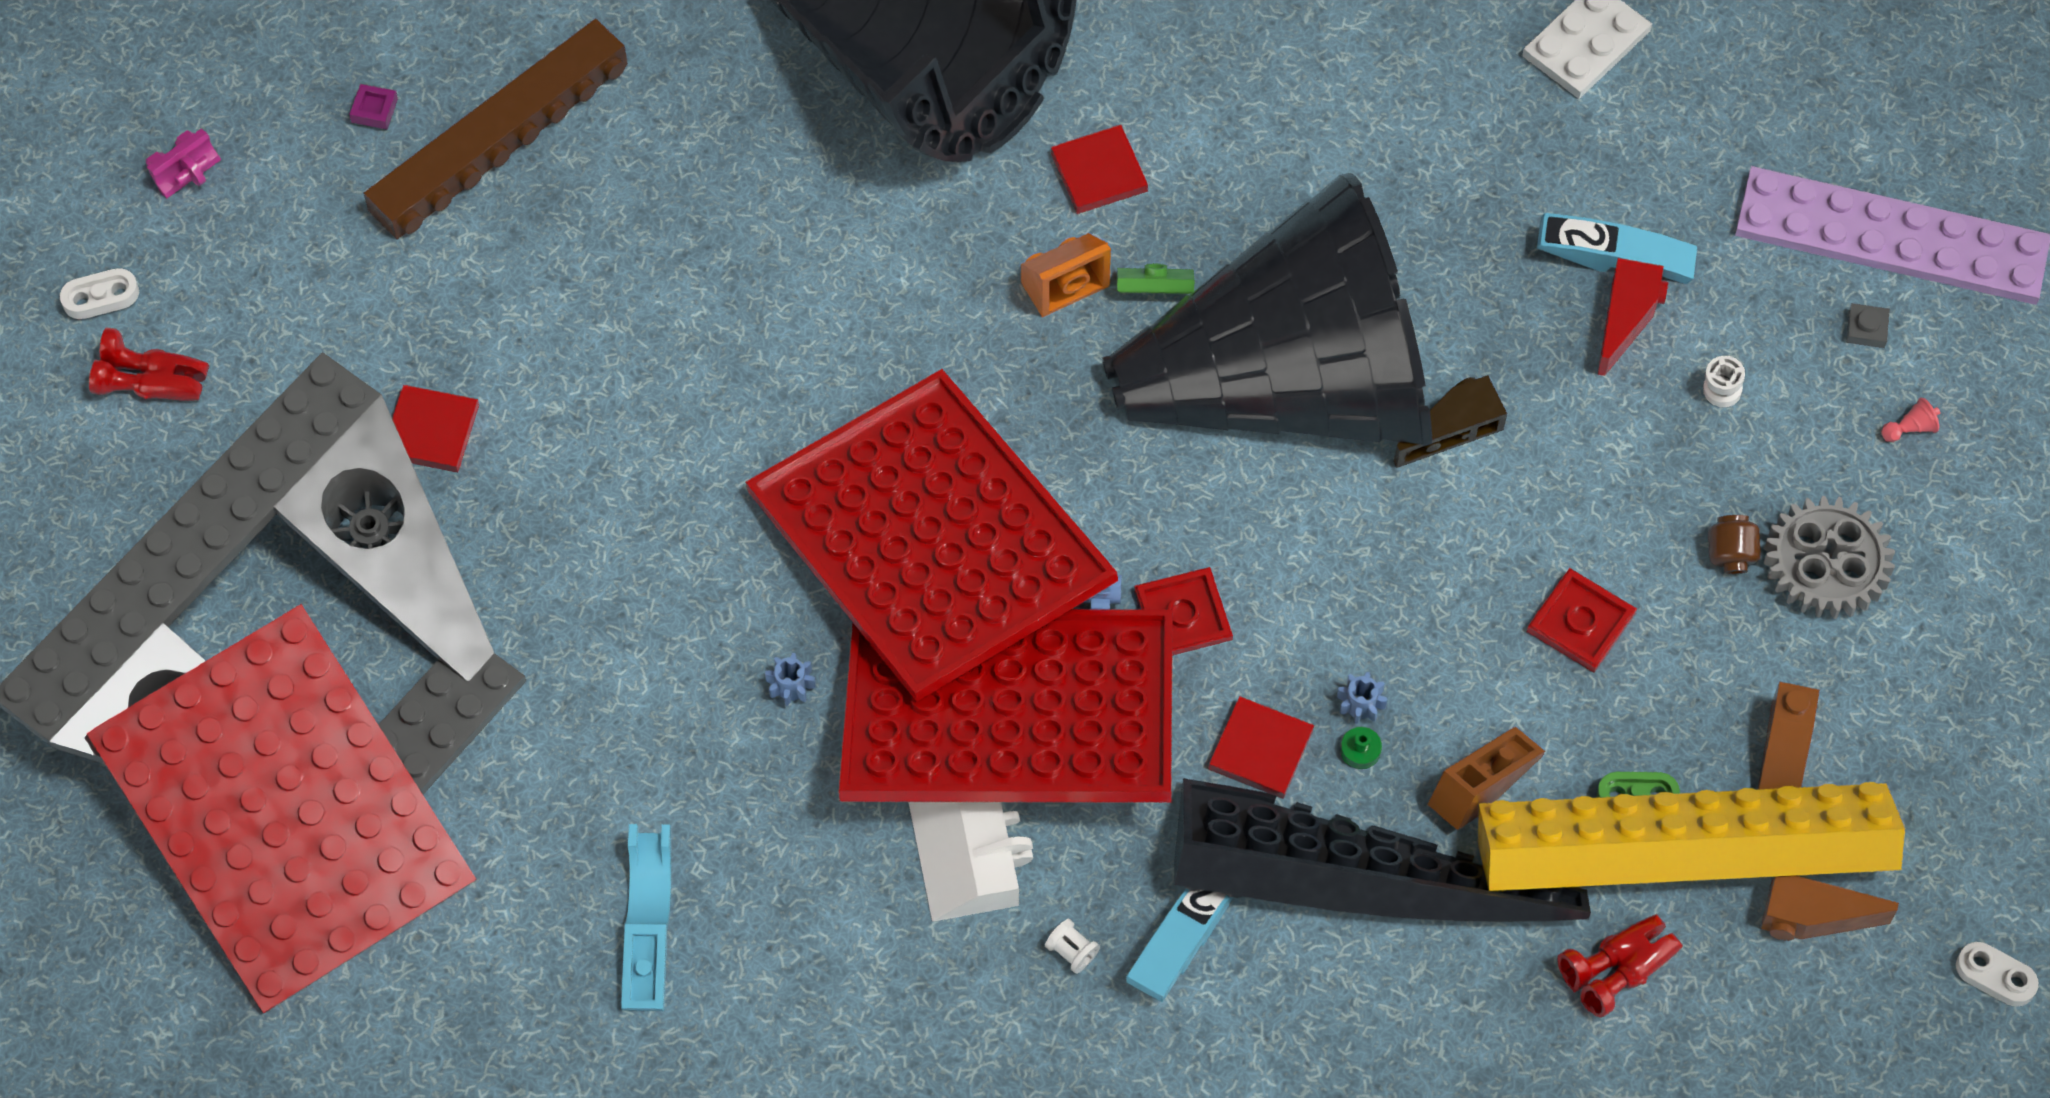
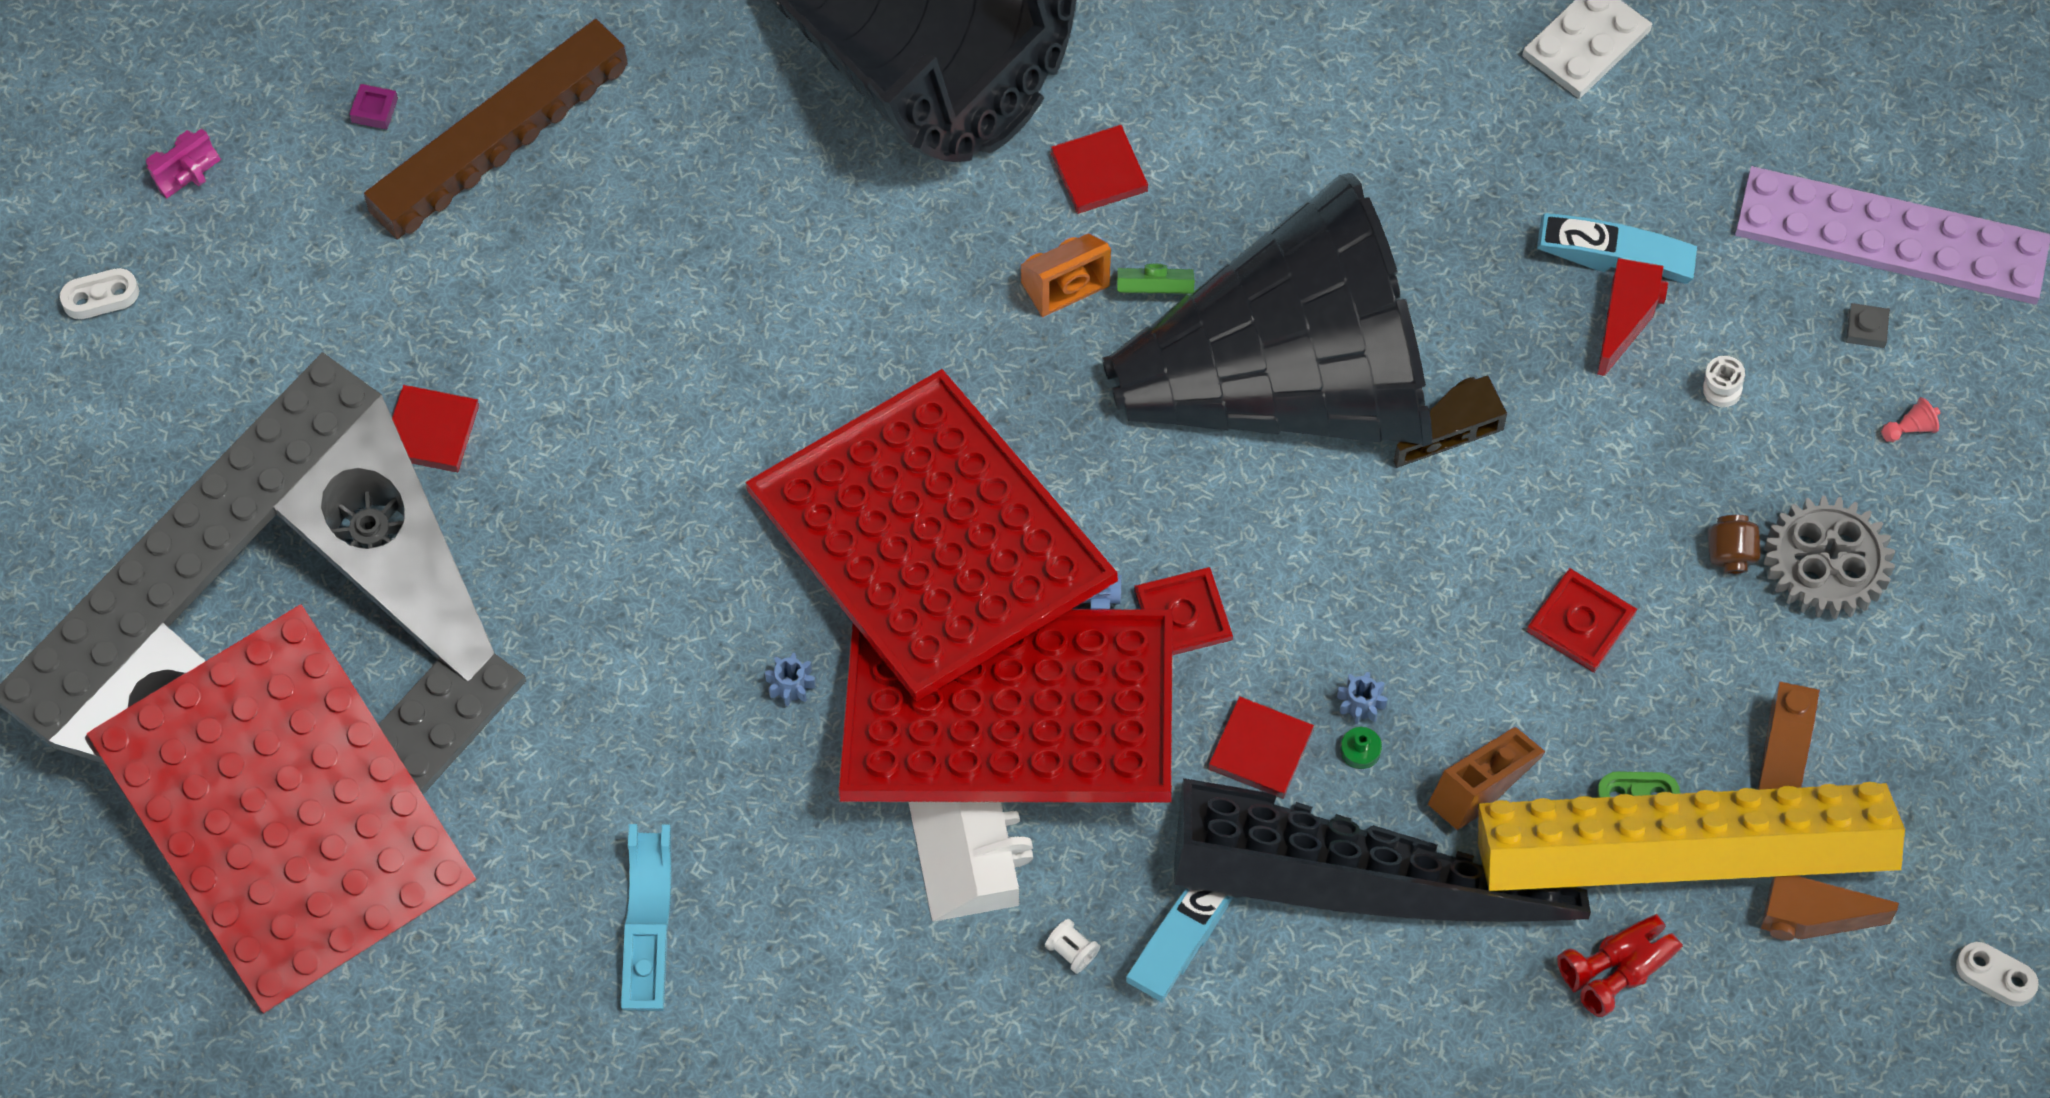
(161, 376): red piece -> none

